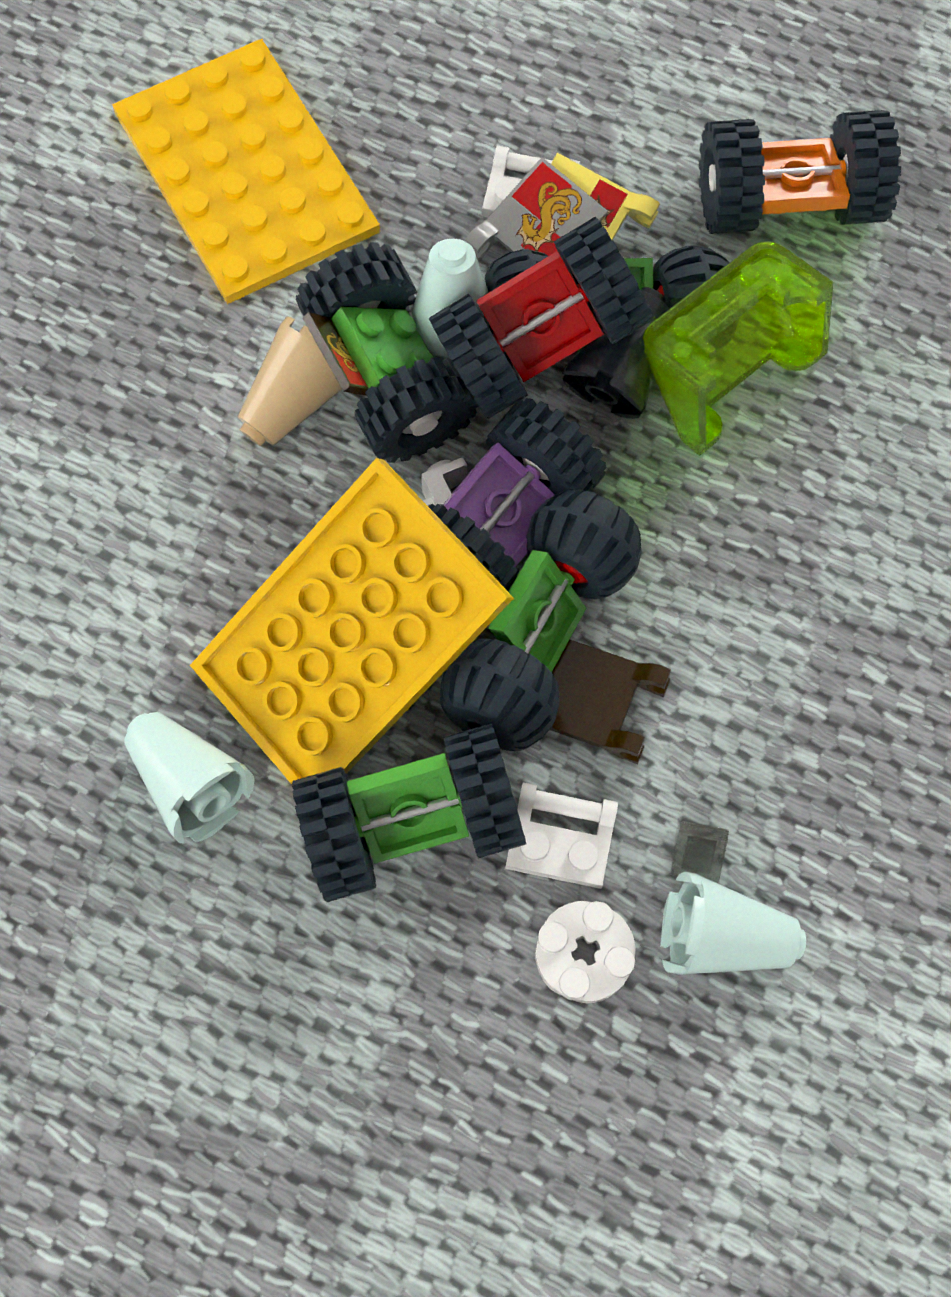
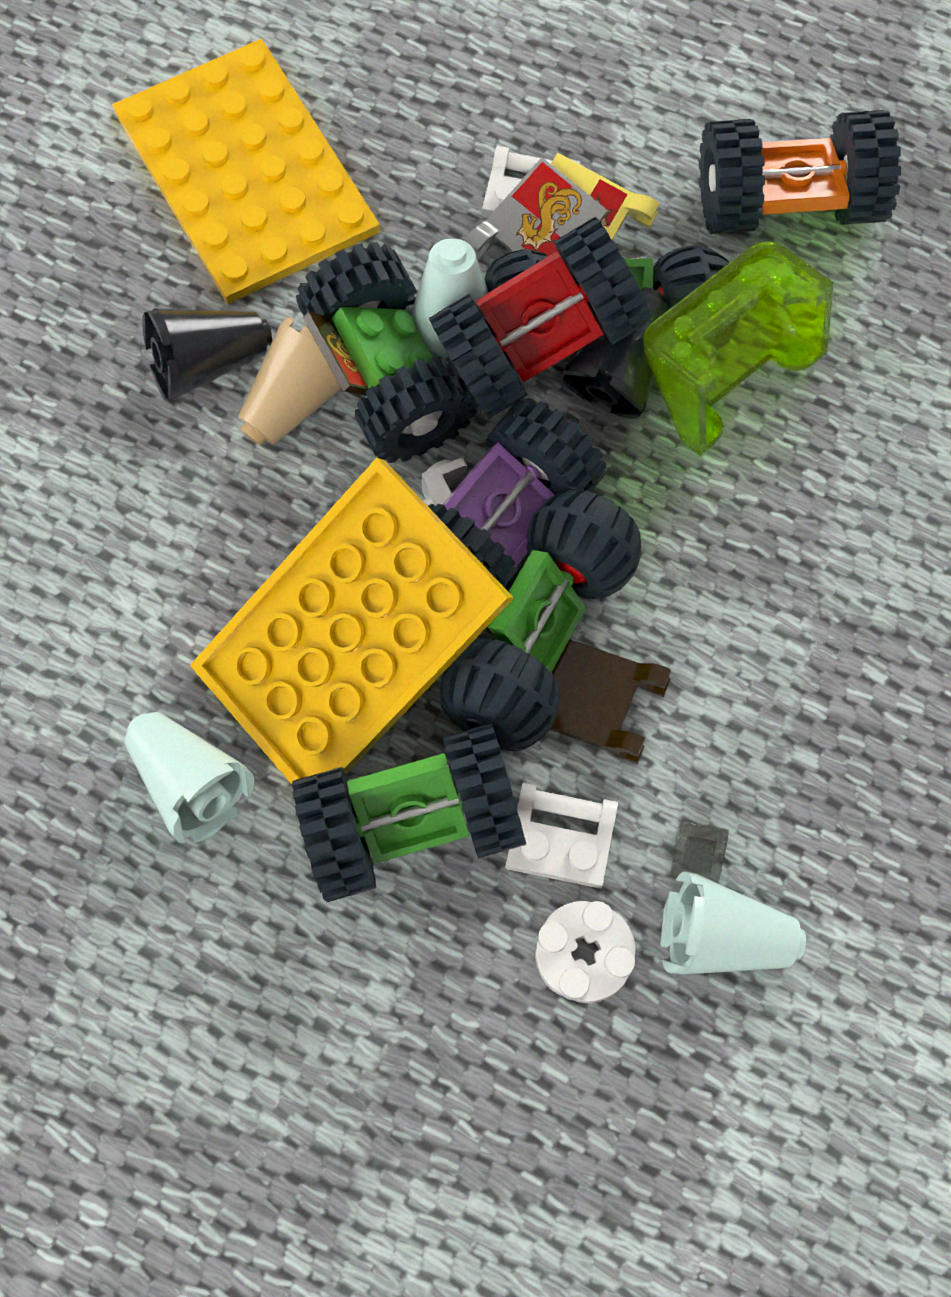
(201, 345): none -> black cone

